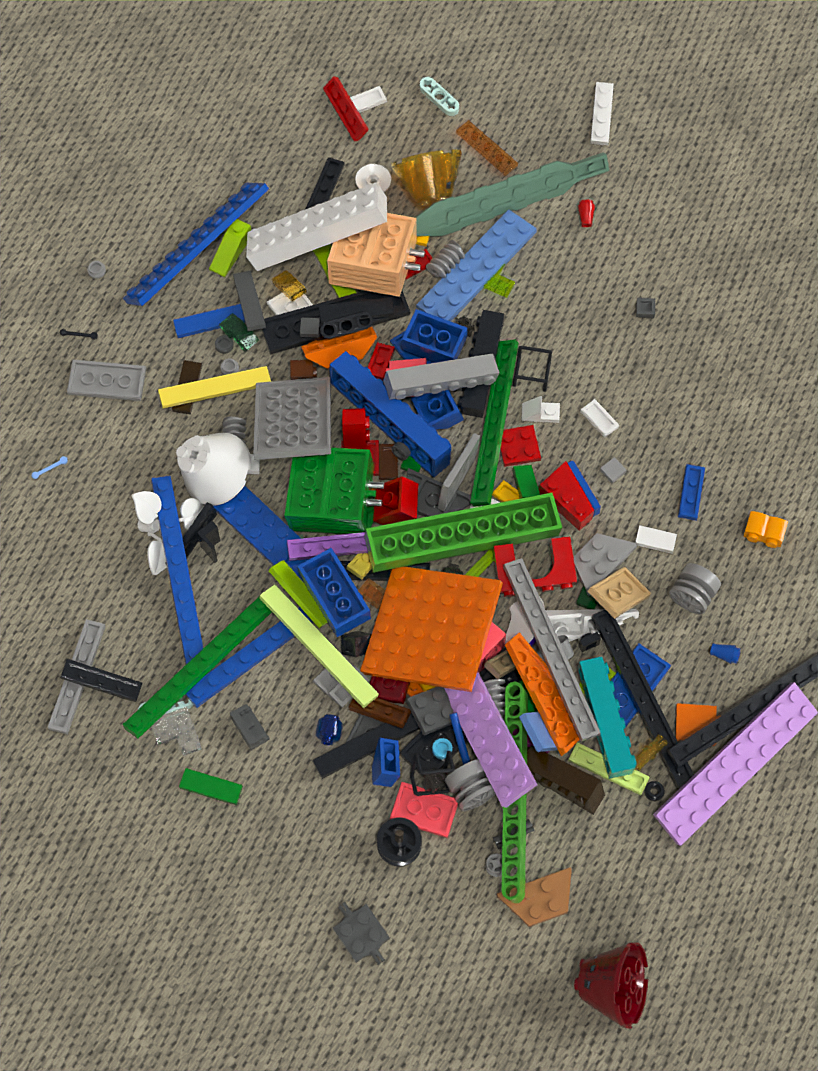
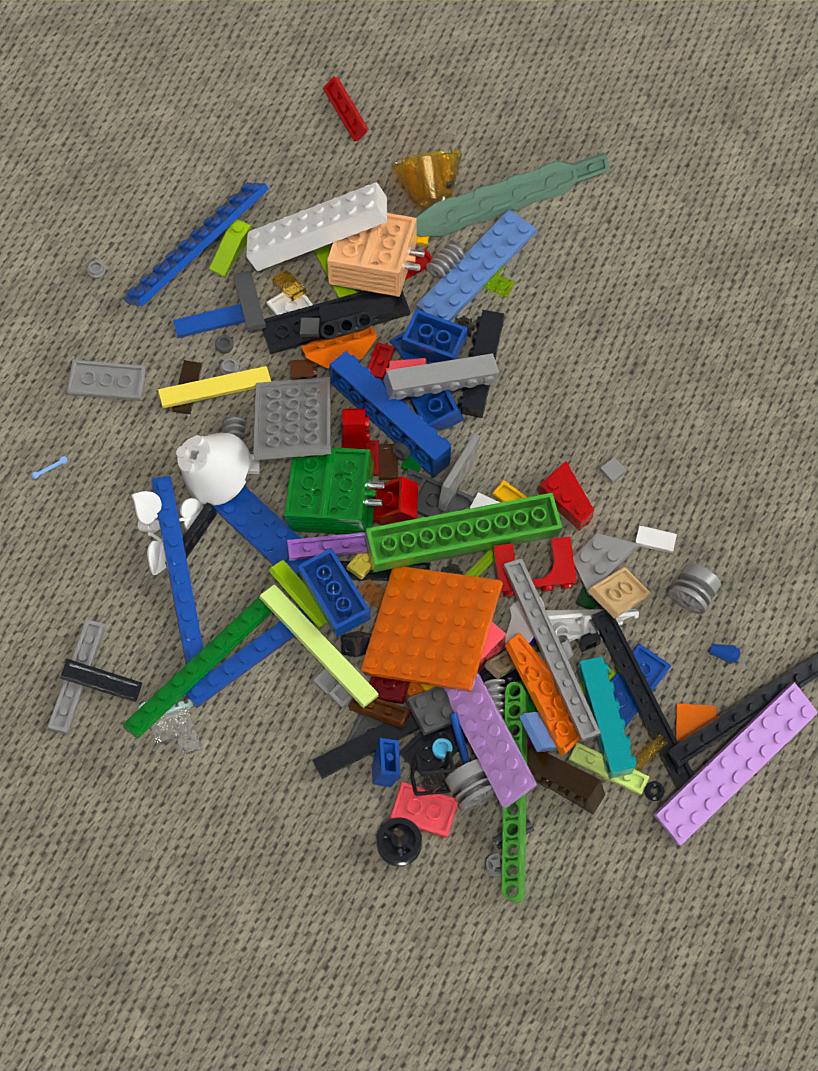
(93, 335): black hinge -> none
(208, 538): black panel -> none
(211, 786): green tile -> none
(237, 328): clear green slope -> none
(249, 726): dark grey hinge -> none
(326, 182): black tile -> none
(329, 729): clear blue head -> none
(361, 933): dark grey plate -> none
(369, 99): white tile -> none
(375, 173): white dish -> none
(437, 89): light aqua beam -> none
(487, 148): clear orange tile -> none
(494, 424): green plate -> none
(516, 376): black piece -> none
(519, 446): red plate -> none
(525, 481): green tile -> none
(538, 411): white slope -> none
(543, 898): medium nougat wing -> none
(586, 211): red cone -> none
(596, 506): blue tile -> none
(599, 418): white tile -> none
(602, 113): white plate -> none
(615, 983): dark red cone -> none
(645, 307): dark grey plate -> none
(691, 492): blue tile -> none
(765, 529): light orange brick -> none

